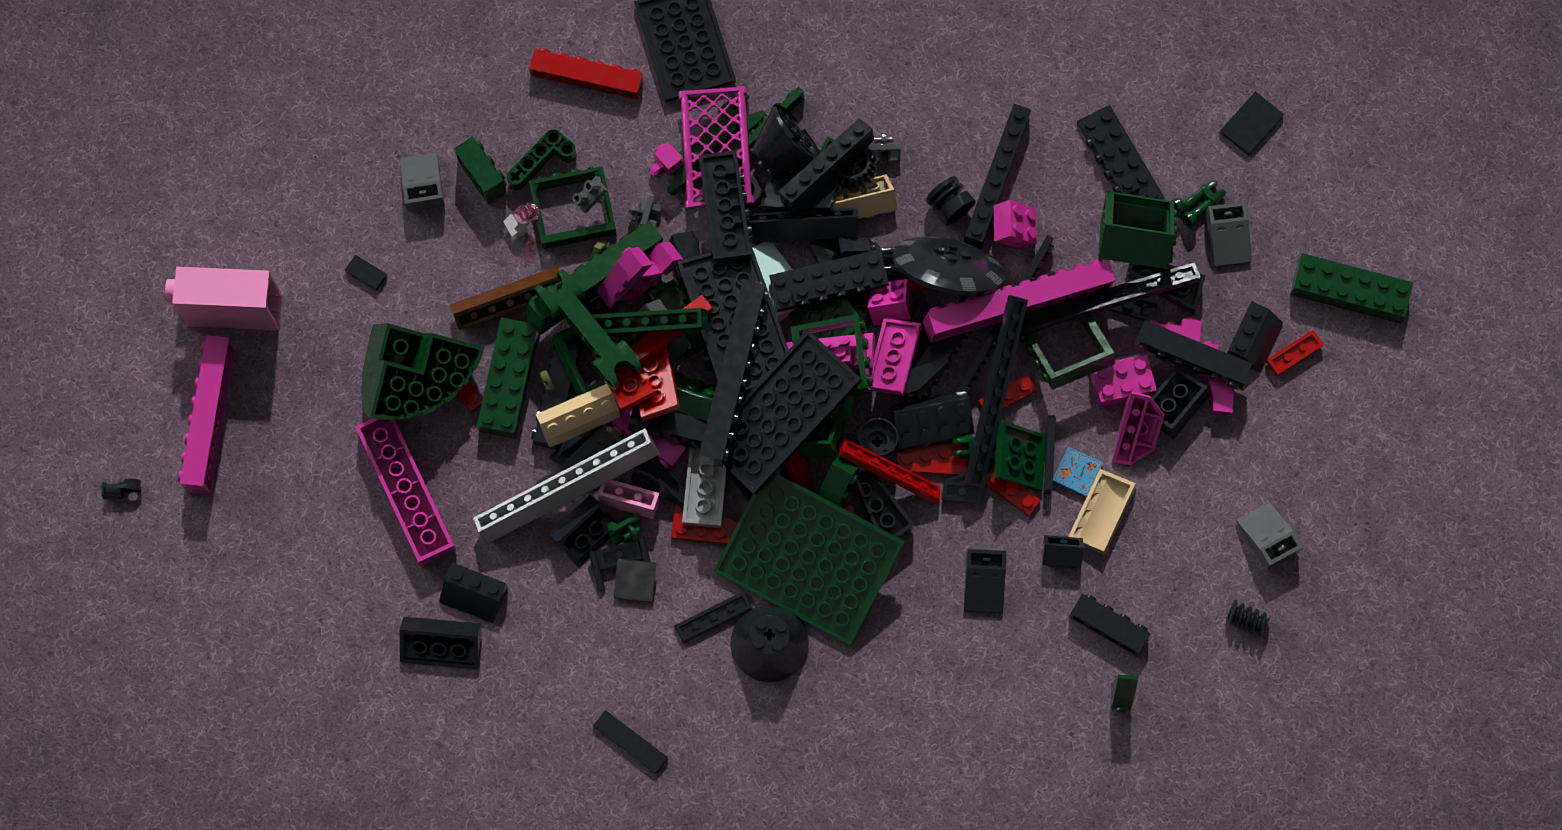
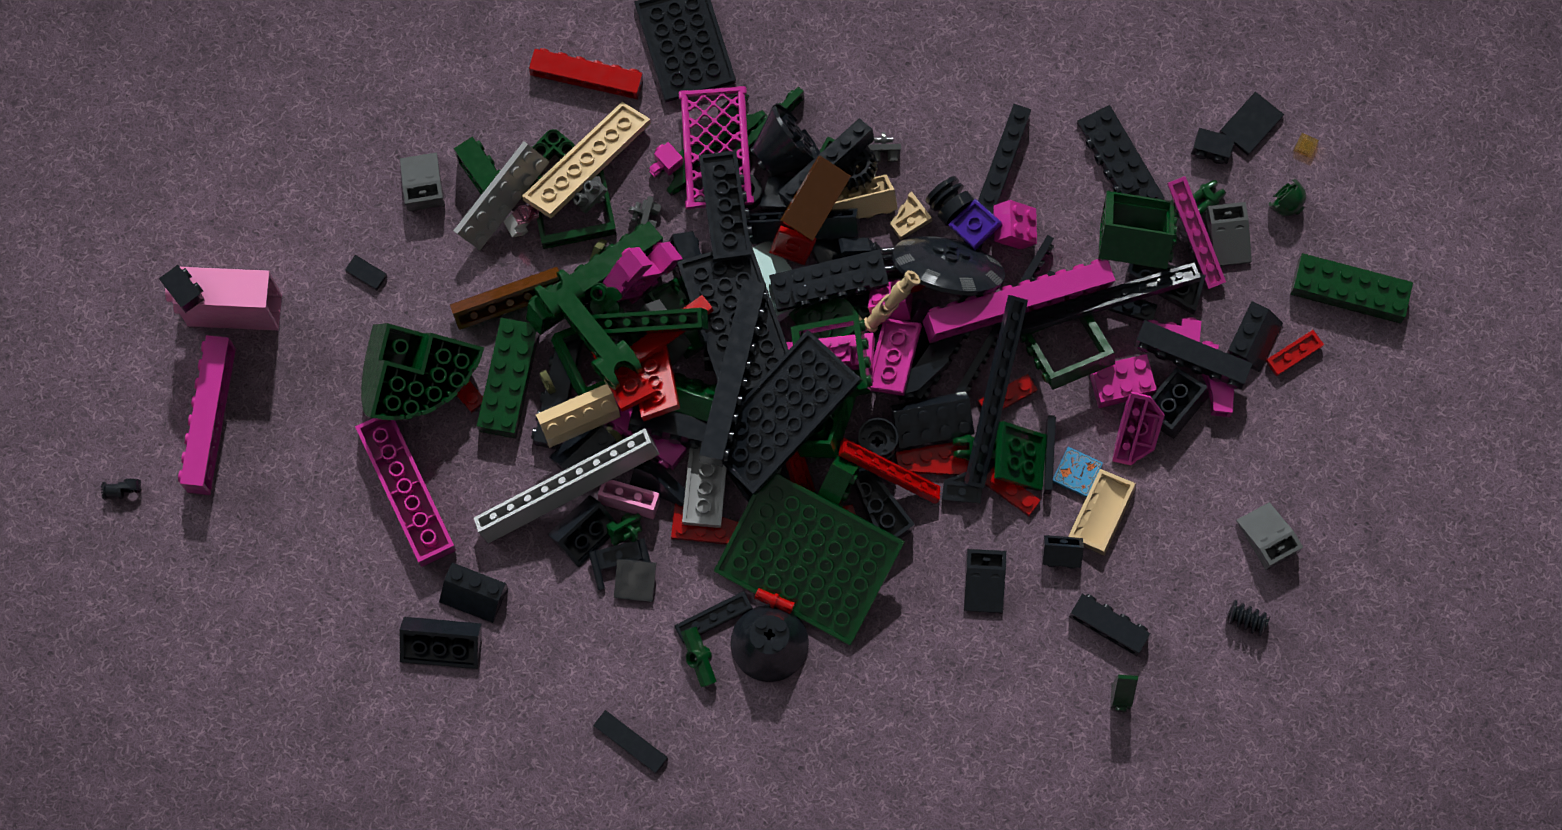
(181, 288): none -> black brick
(501, 196): none -> light grey plate
(586, 159): none -> tan plate
(607, 302): none -> dark green plate
(698, 657): none -> dark green piece
(774, 600): none -> red pin
(792, 245): none -> red tile
(815, 198): none -> reddish brown tile
(898, 293): none -> tan piece
(910, 217): none -> tan wing
(975, 224): none -> dark purple tile
(1196, 232): none -> dark pink plate
(1213, 146): none -> black brick
(1289, 199): none -> dark green cylinder
(1306, 145): none -> clear yellow tile

